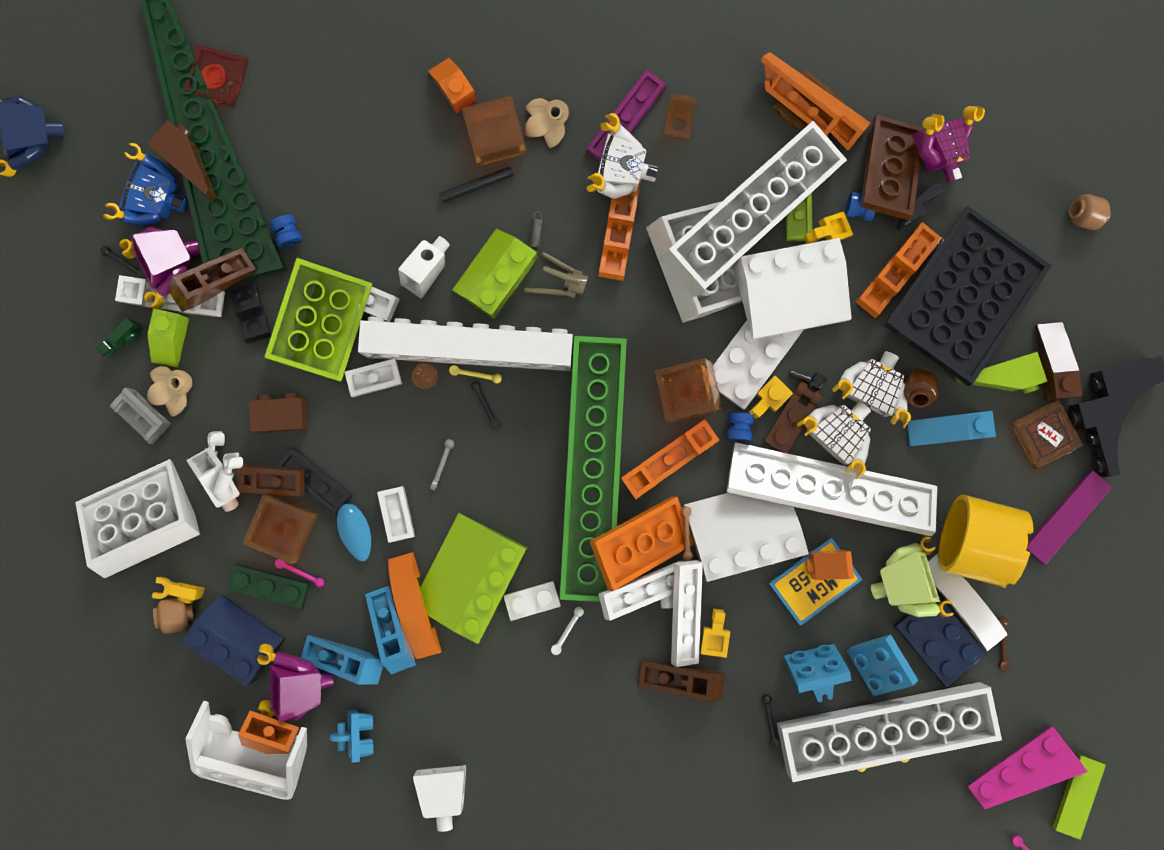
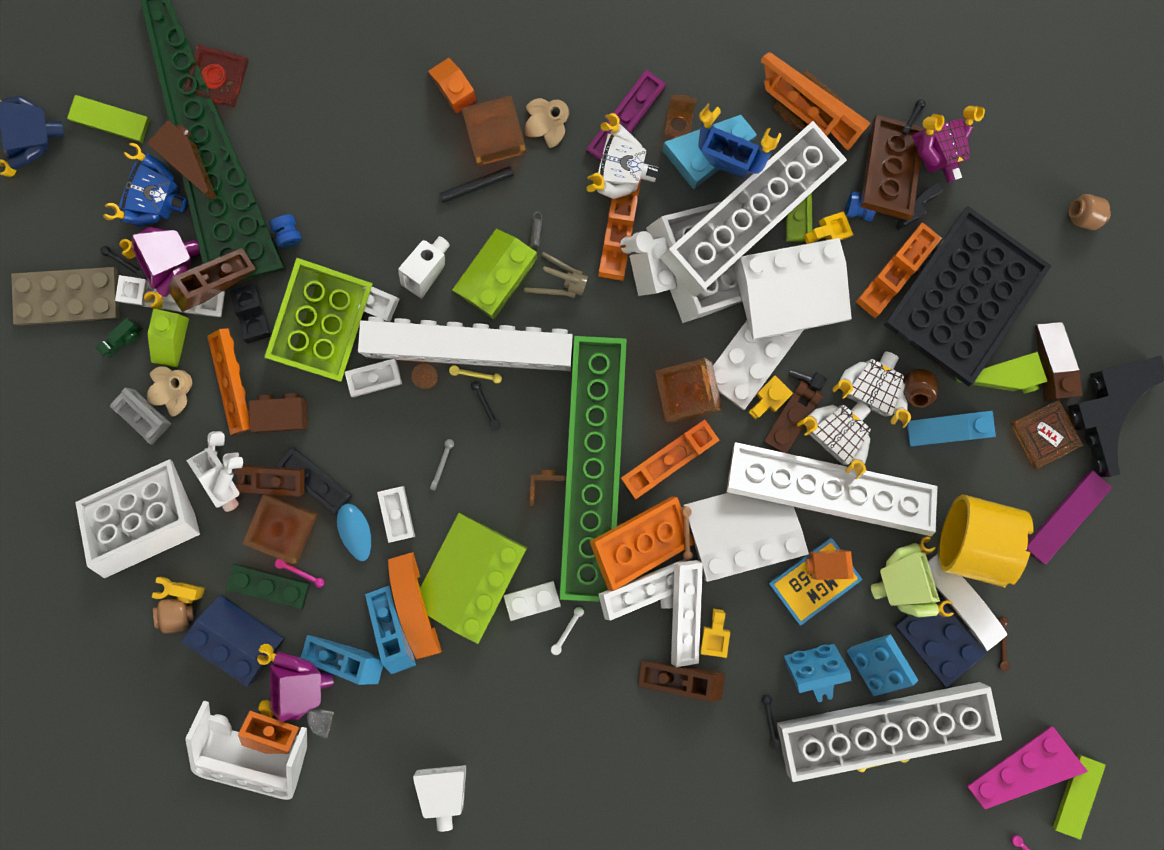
(65, 296): none -> dark tan plate
(108, 119): none -> lime tile
(229, 381): none -> orange plate
(320, 721): none -> clear tile
(356, 746): dark azure hips -> none
(549, 475): none -> clear orange bracket
(648, 269): none -> white hinge
(688, 158): none -> medium azure wedge
(732, 152): none -> blue torso
(740, 426): blue wheel -> none
(920, 104): none -> black hinge

